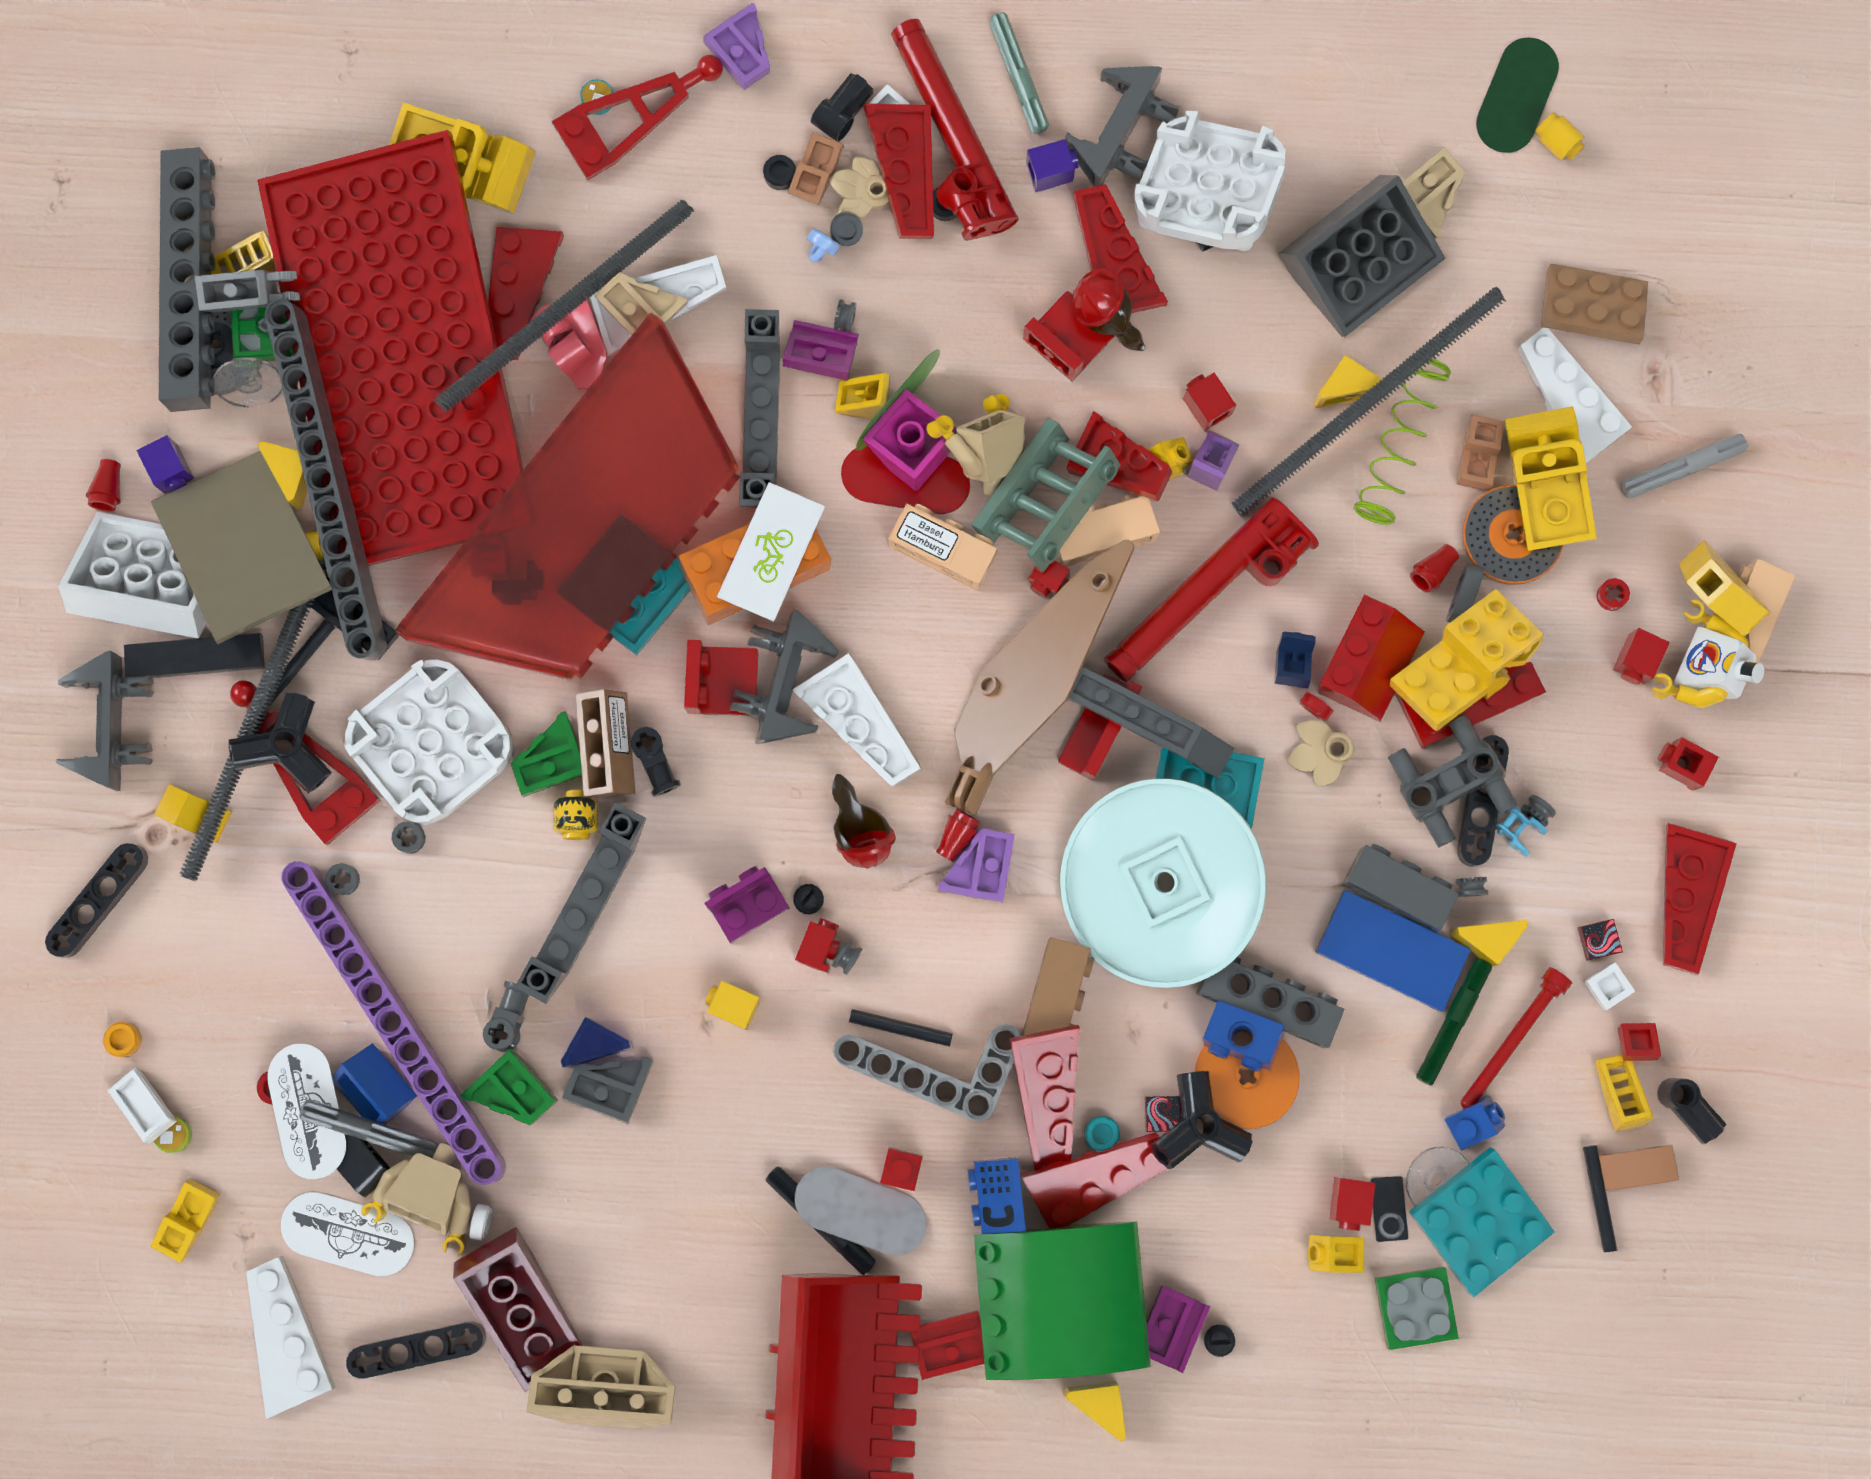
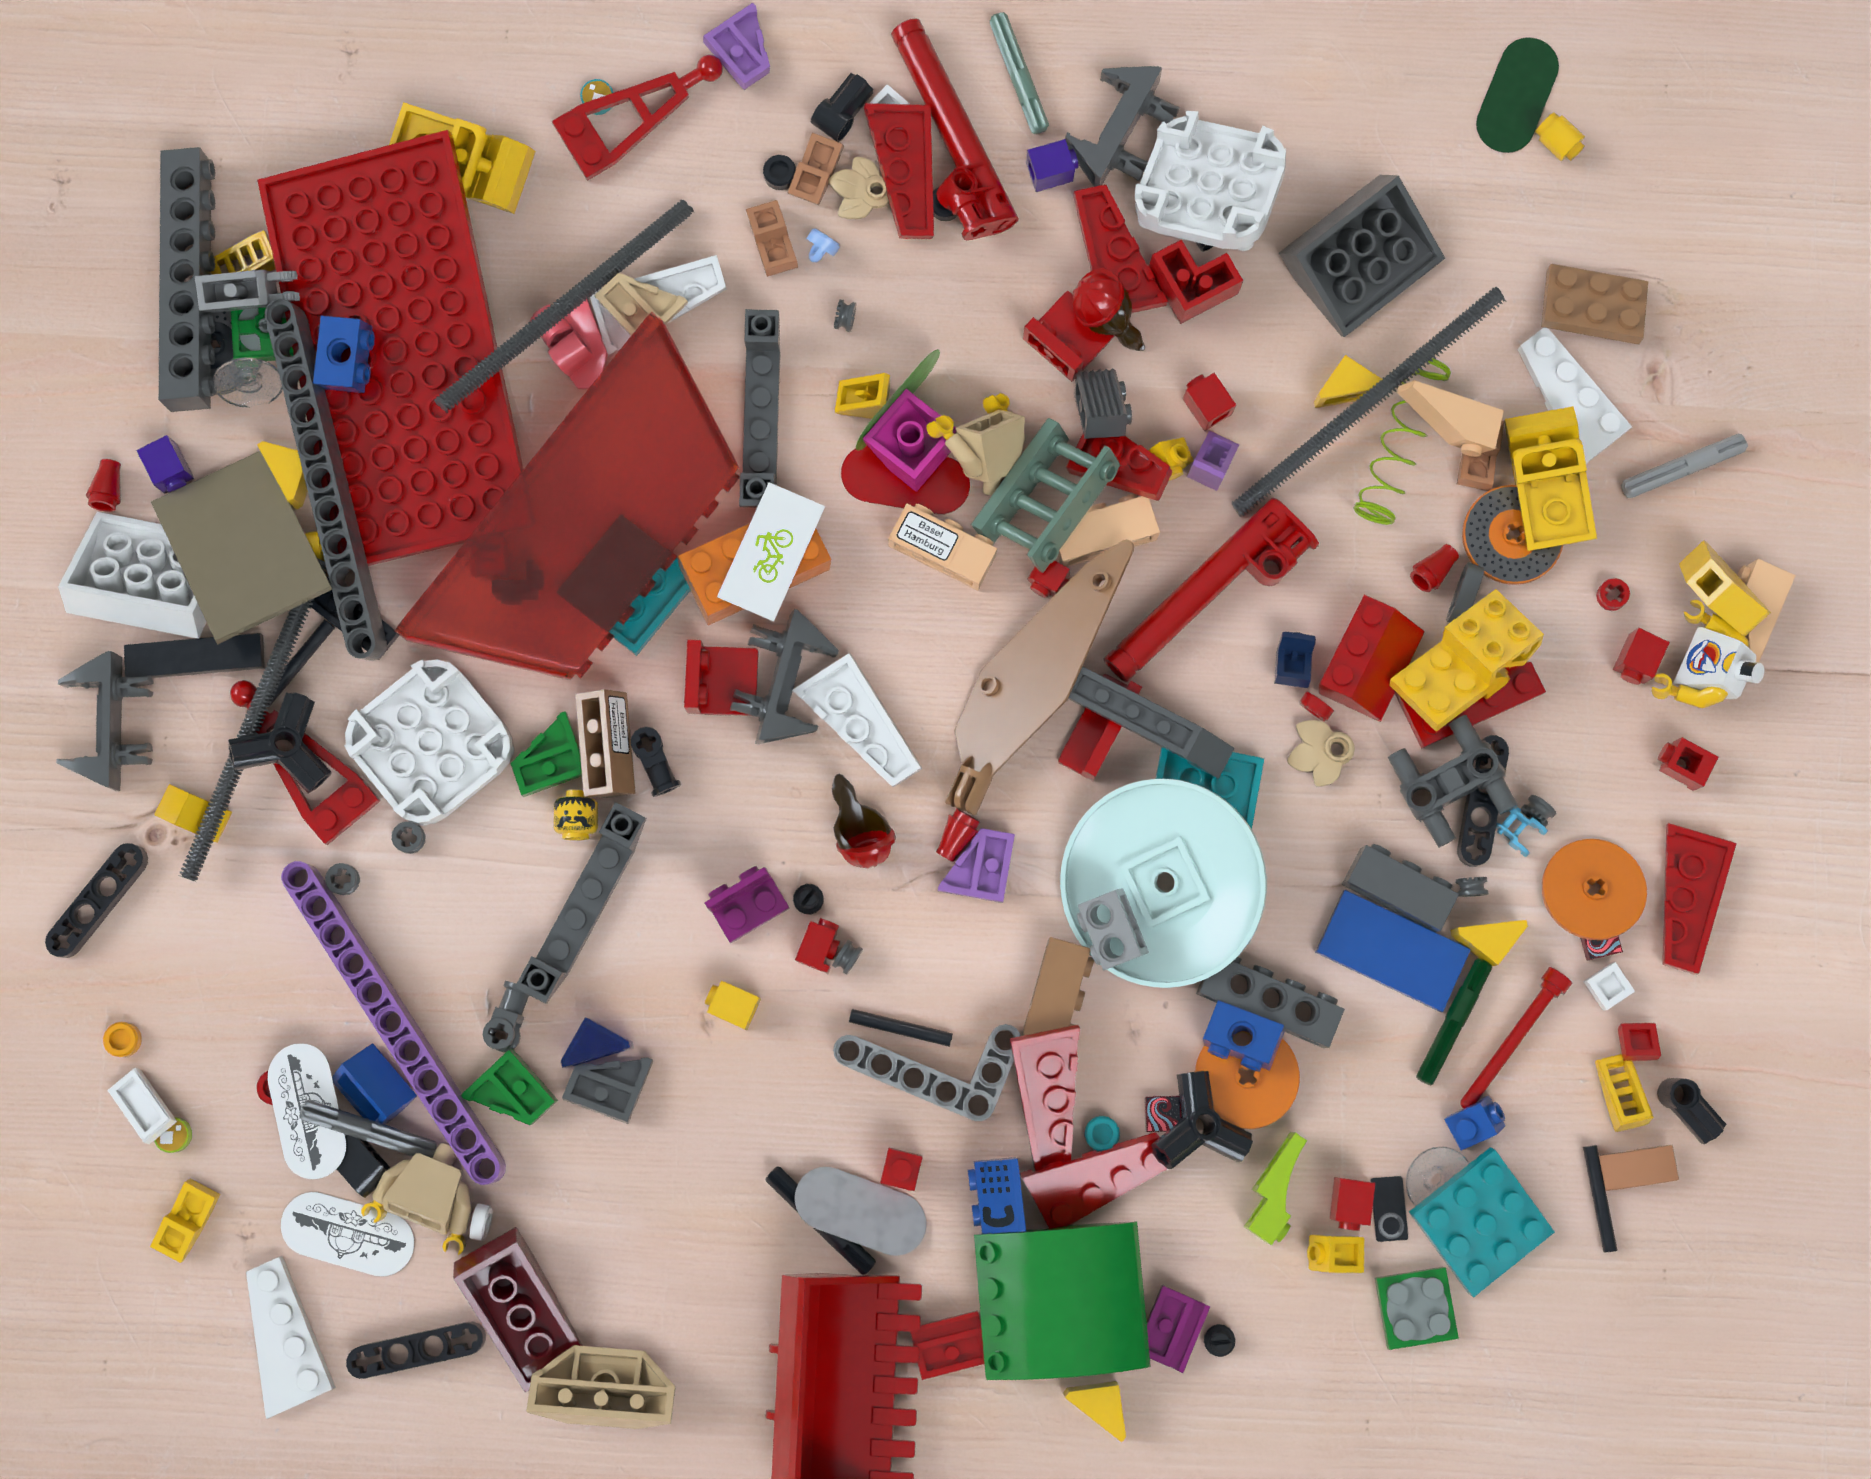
(333, 338): none -> blue brick
(518, 276): red wing -> none
(772, 238): none -> nougat slope
(820, 350): magenta plate -> none
(846, 228): black tile -> none
(1101, 404): none -> dark grey brick
(1121, 925): none -> light grey brick
(1193, 288): none -> red brick
(1270, 1215): none -> lime slope
(1434, 188): tan wing -> none
(1454, 417): none -> light nougat slope
(1594, 916): none -> orange piece

